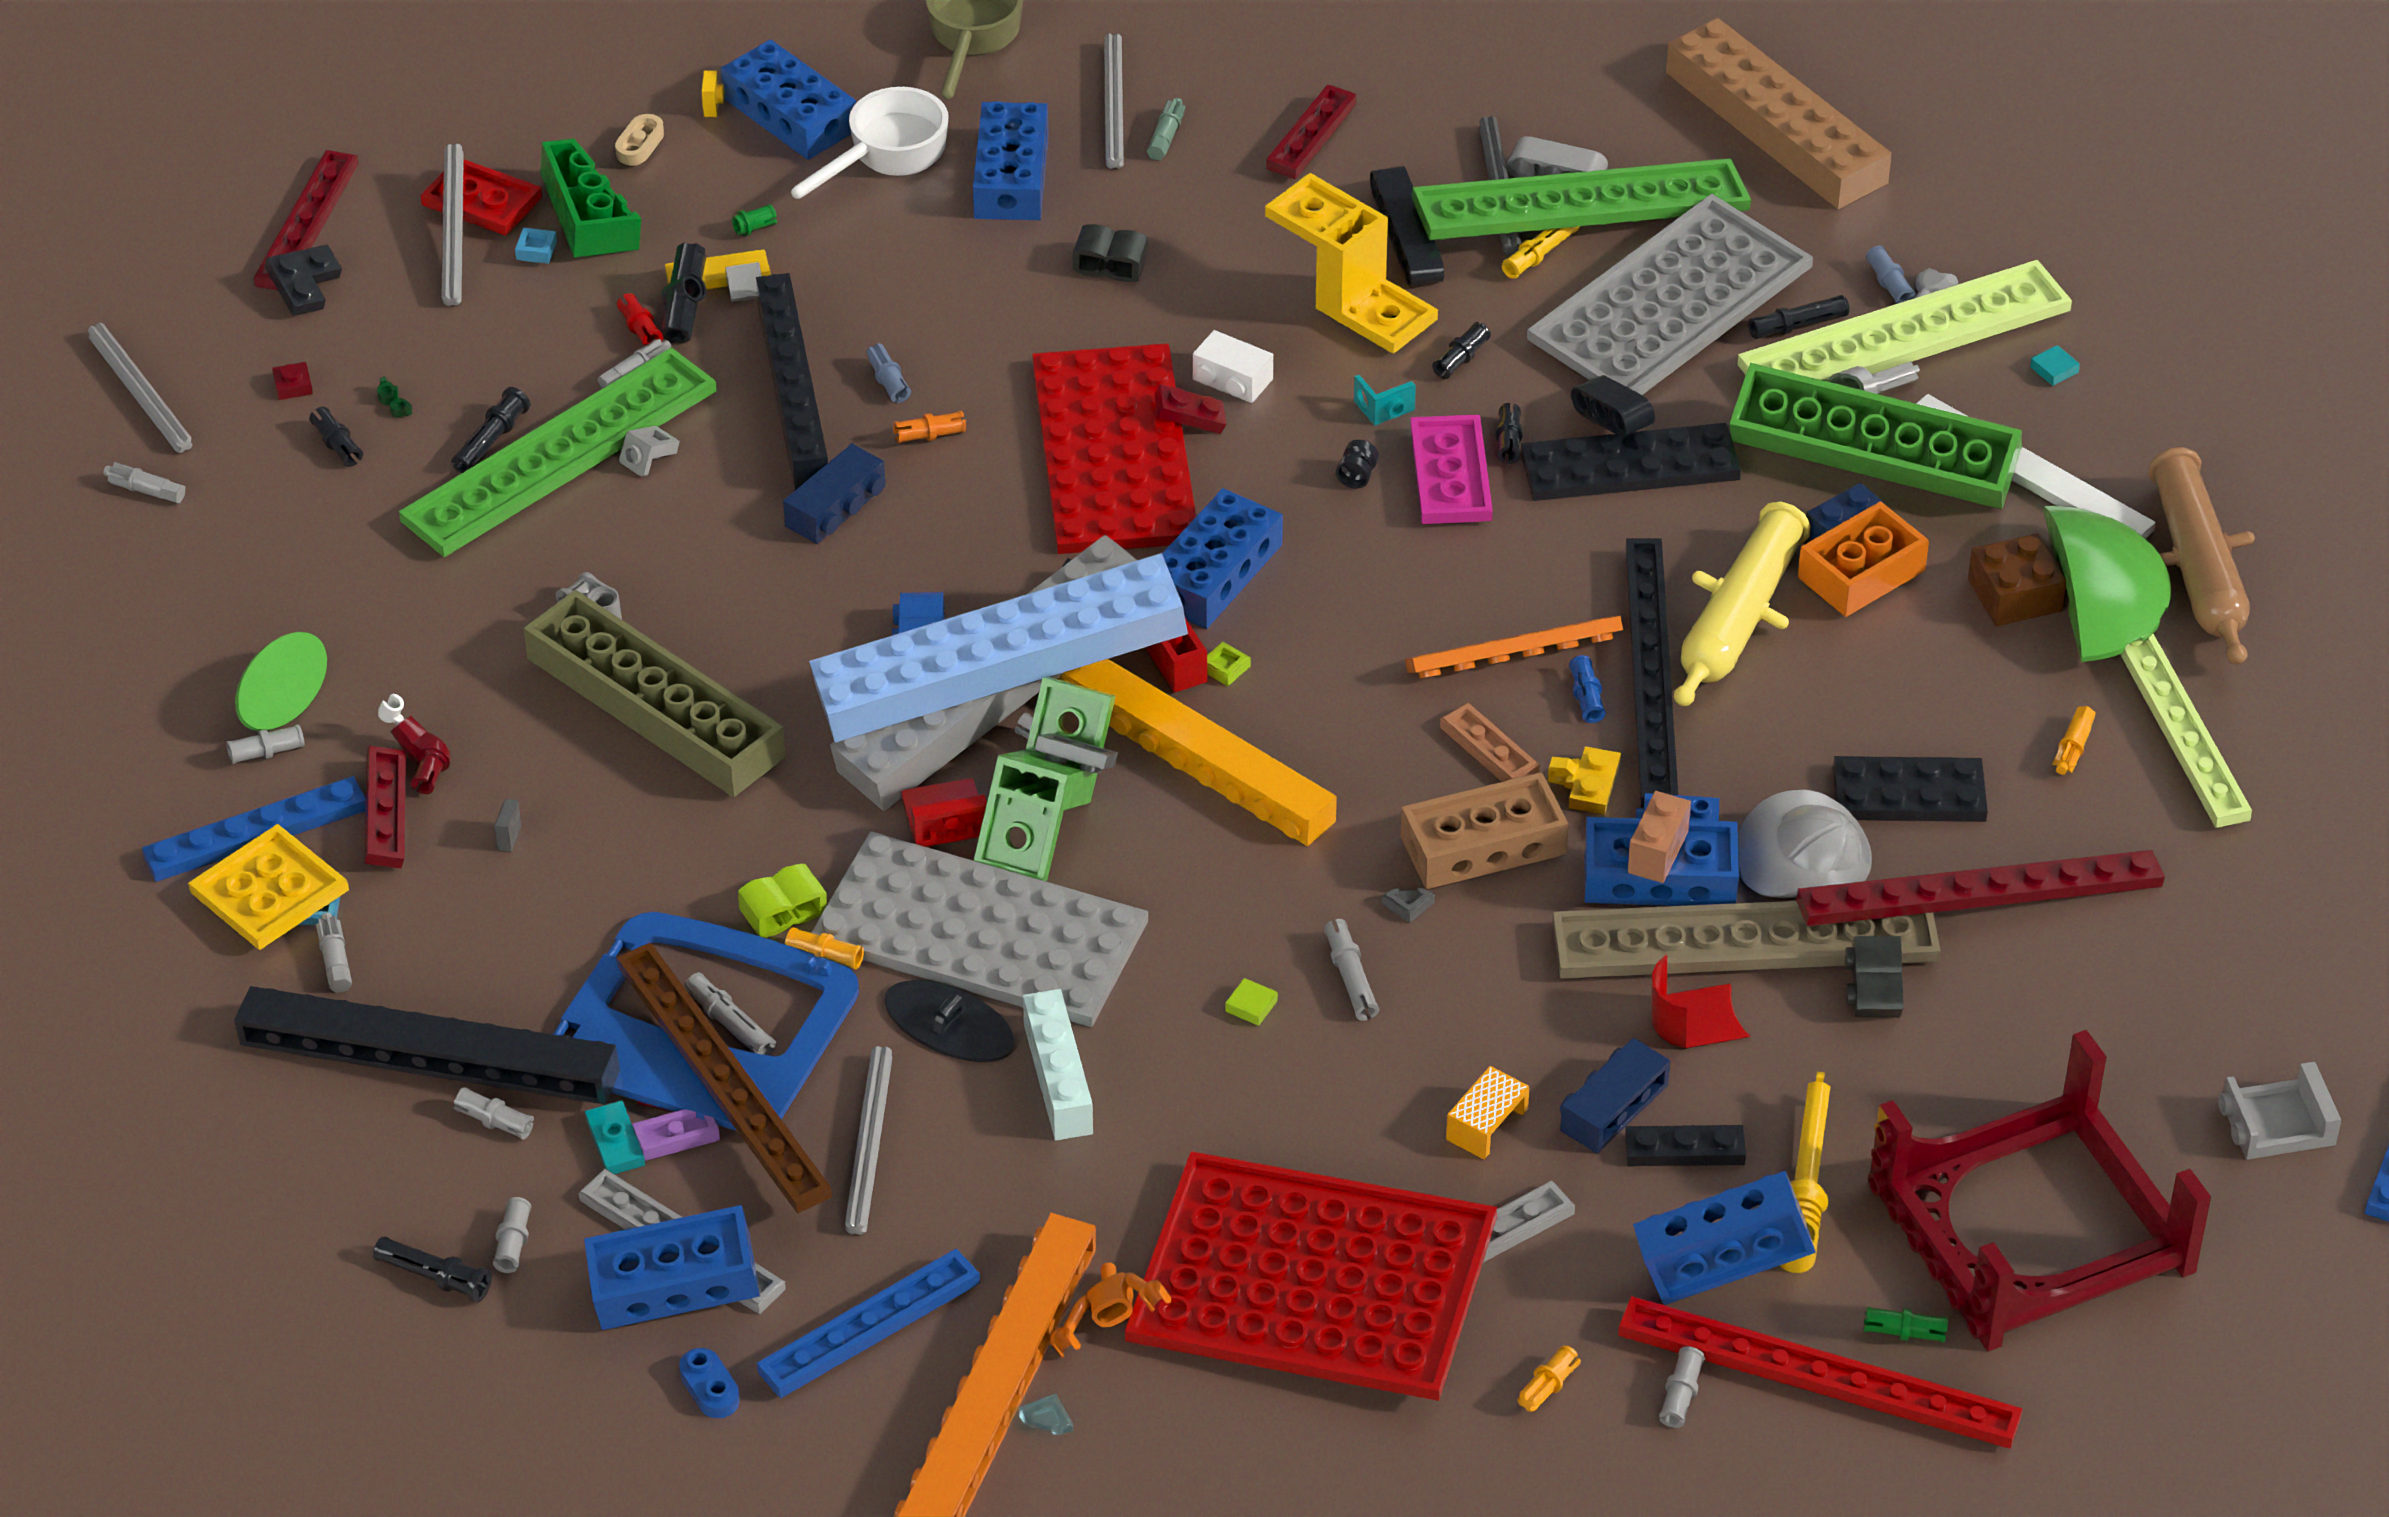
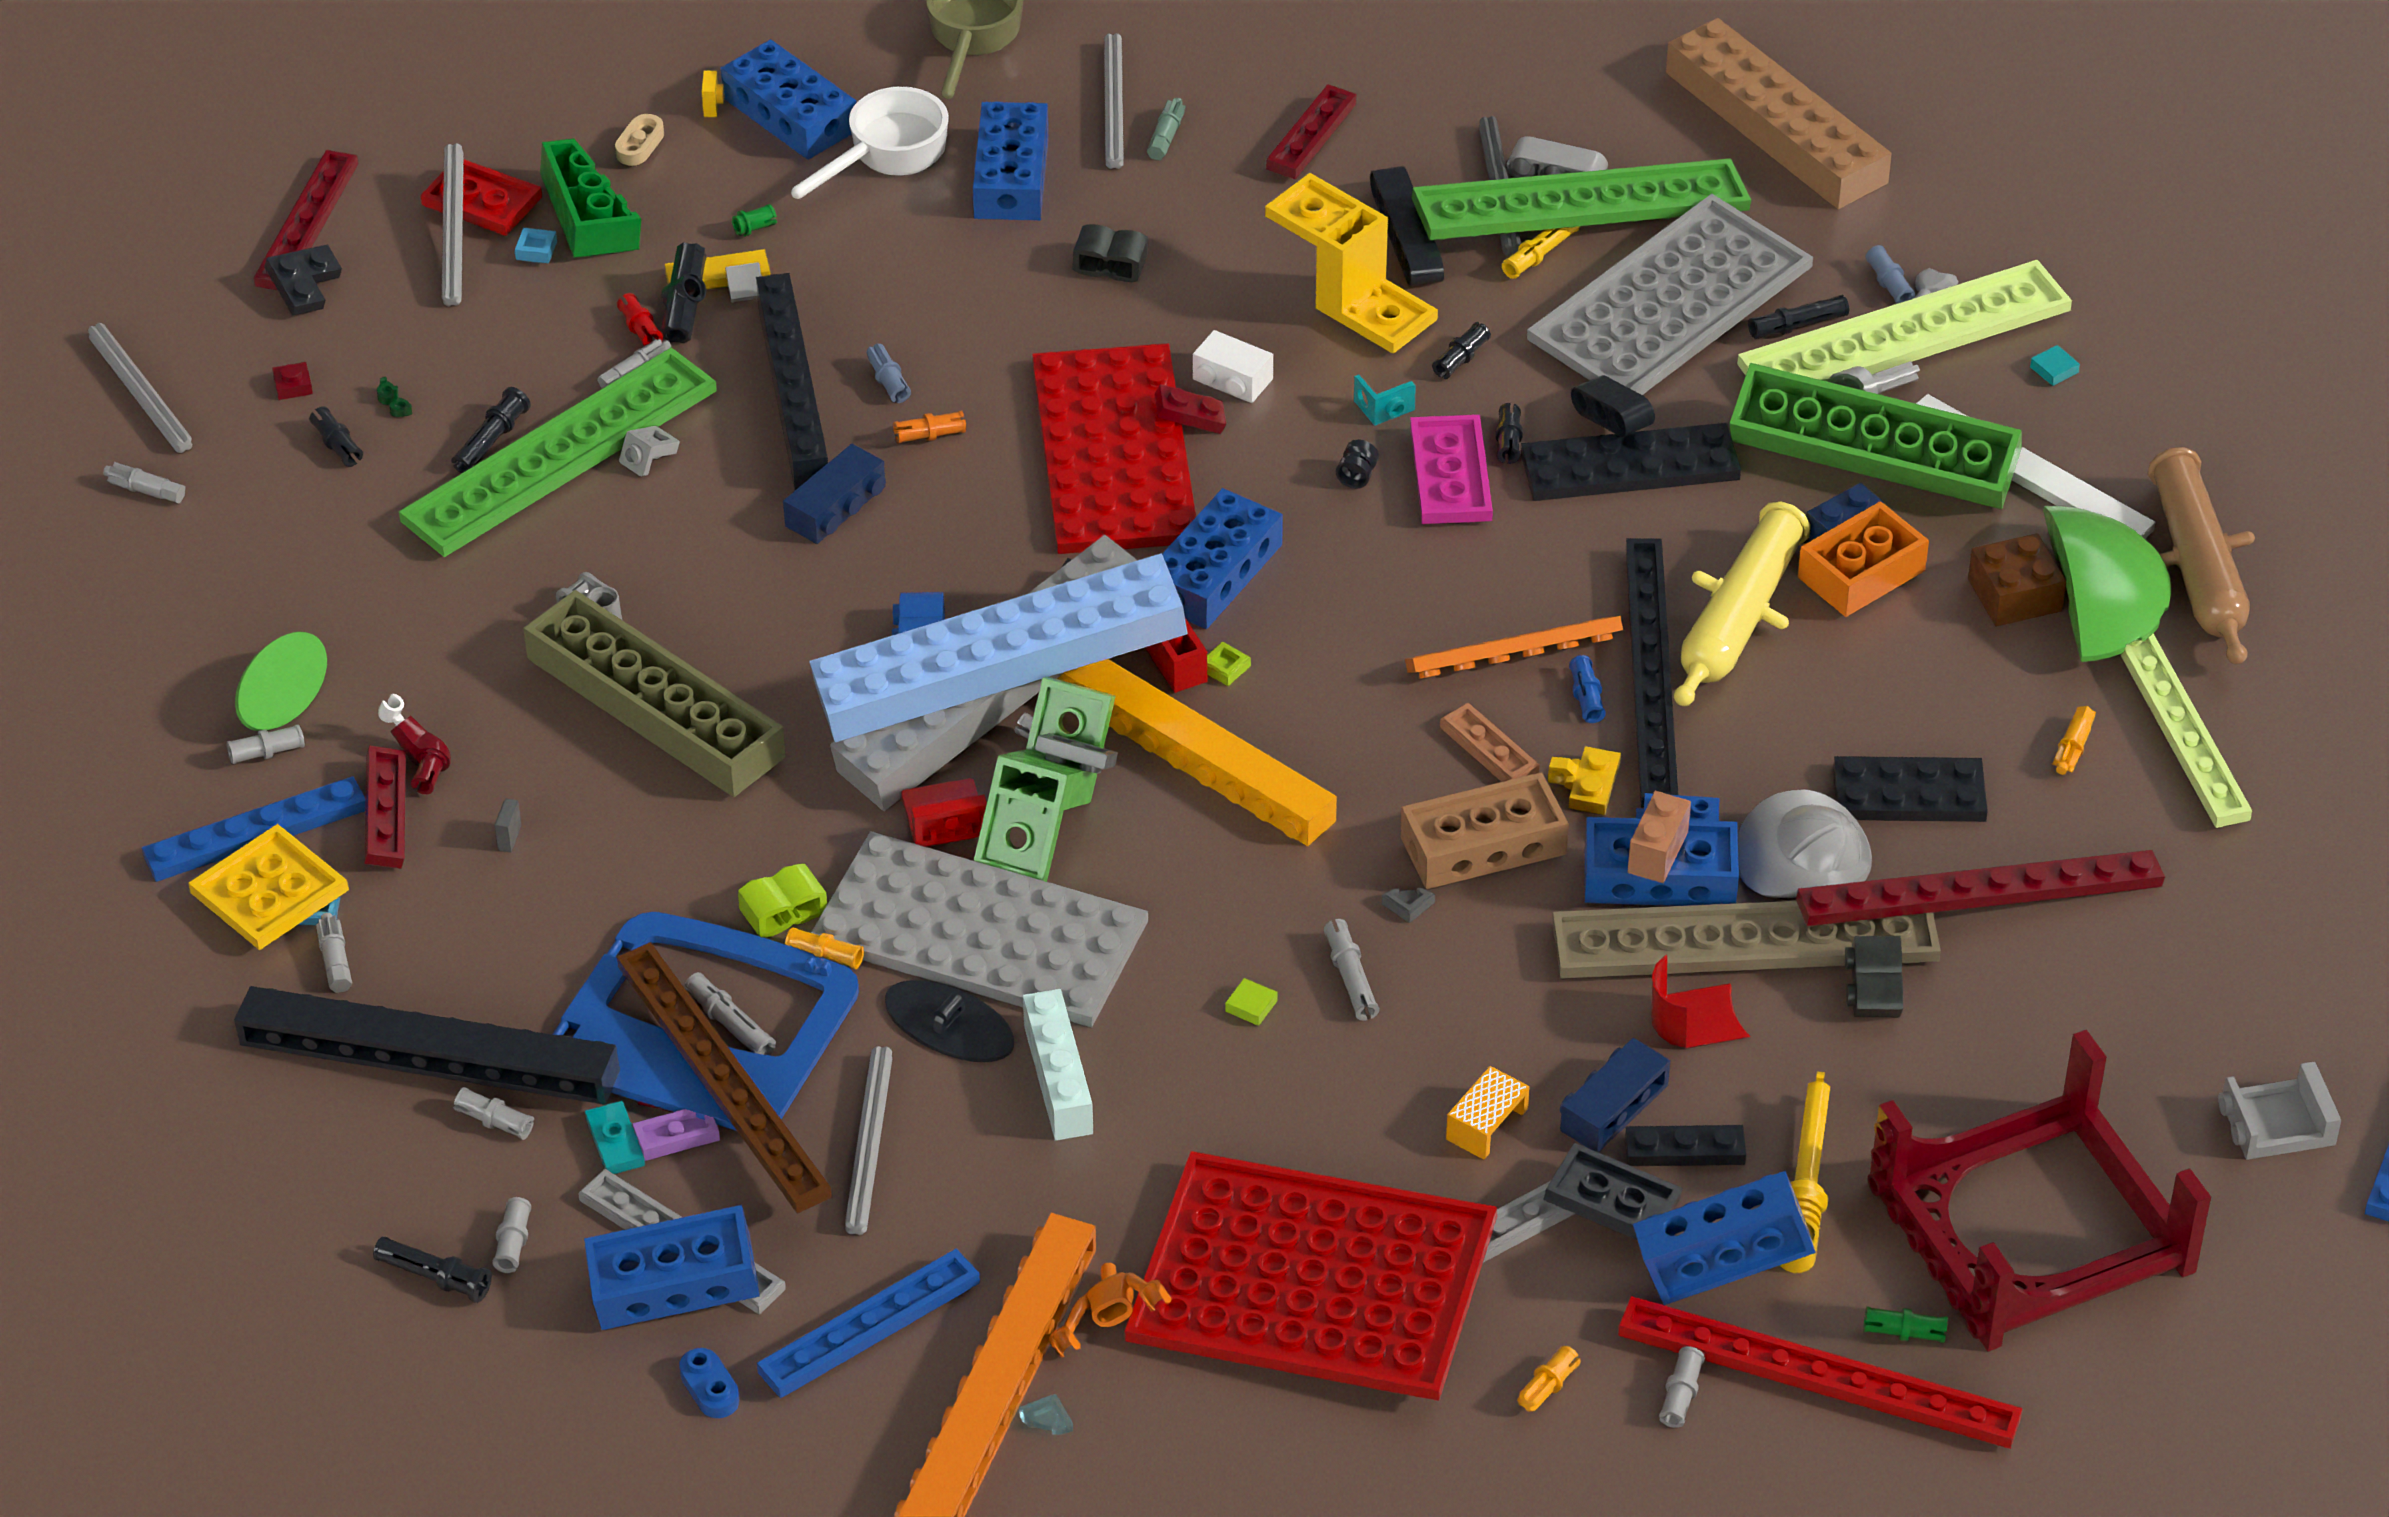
(1609, 1190): none -> black plate

